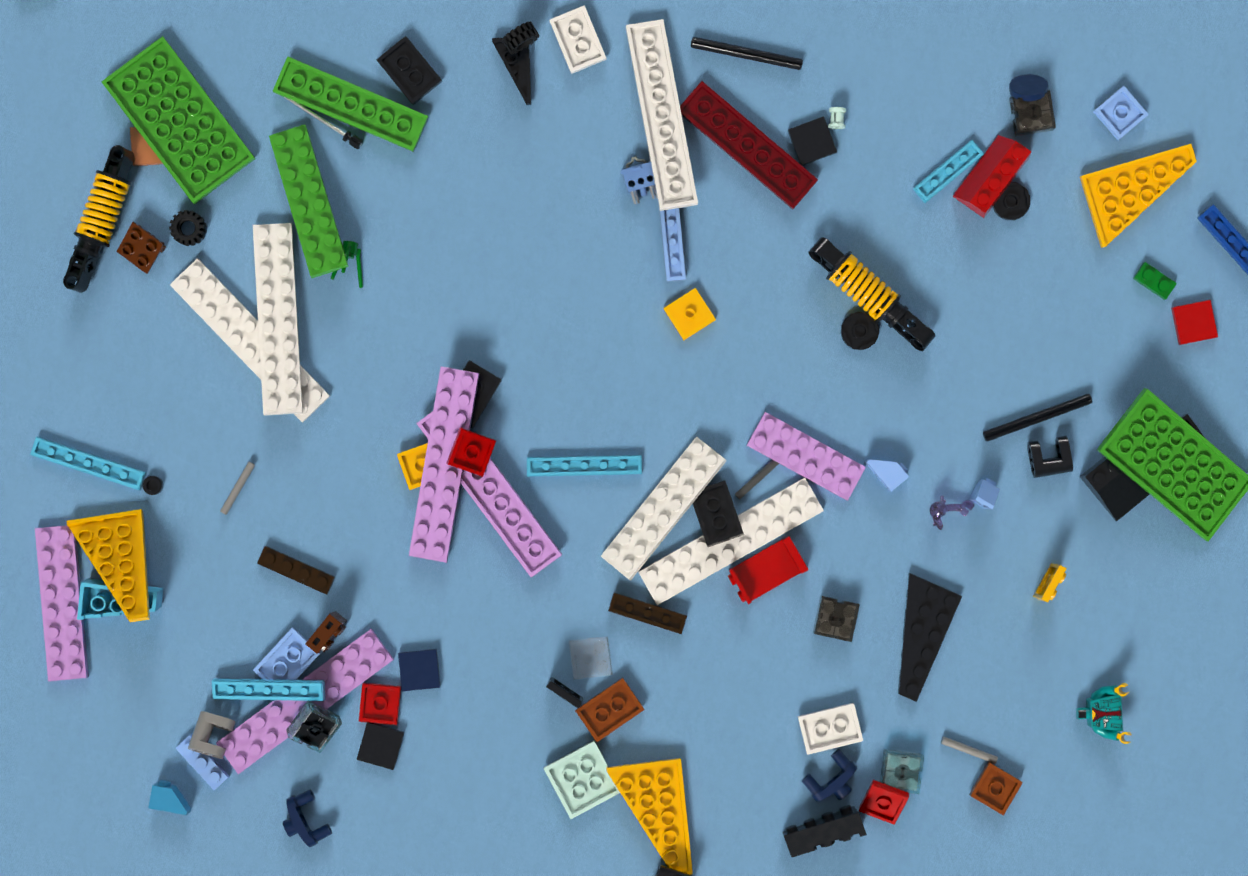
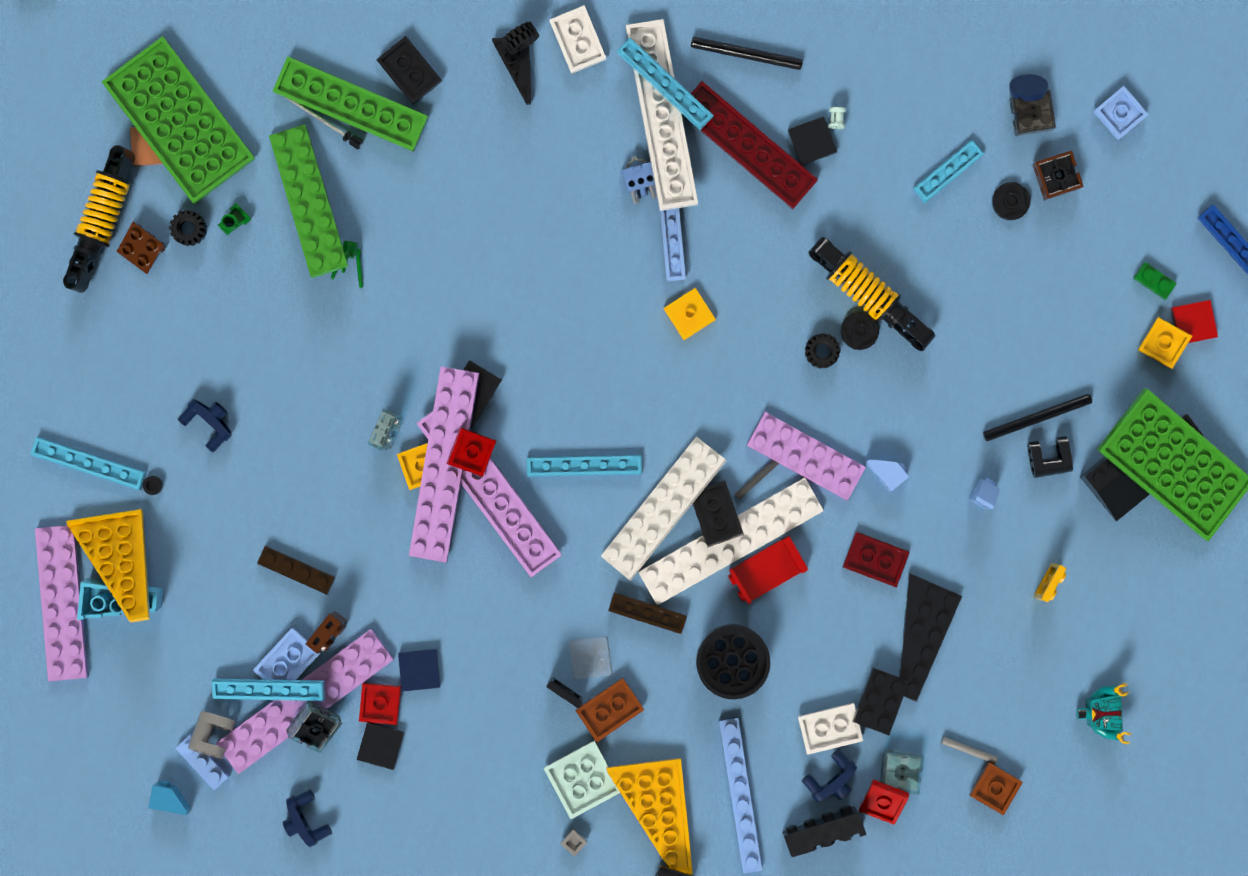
(212, 416): none -> dark blue connector
(235, 216): none -> green plate
(236, 326): white plate -> none
(237, 488): light grey bar -> none
(277, 319): white plate -> none
(384, 430): none -> clear light blue piece
(573, 842): none -> light grey plate
(665, 83): none -> medium azure tile
(735, 687): none -> black wheel
(740, 795): none -> light blue plate
(822, 339): none -> black tyre
(836, 618): clear smoke piece -> none
(875, 559): none -> dark red tile
(880, 701): none -> black plate
(939, 509): clear purple piece -> none
(992, 175): red slope -> none
(1065, 177): none -> piece
(1126, 190): yellow wing -> none
(1165, 343): none -> yellow plate

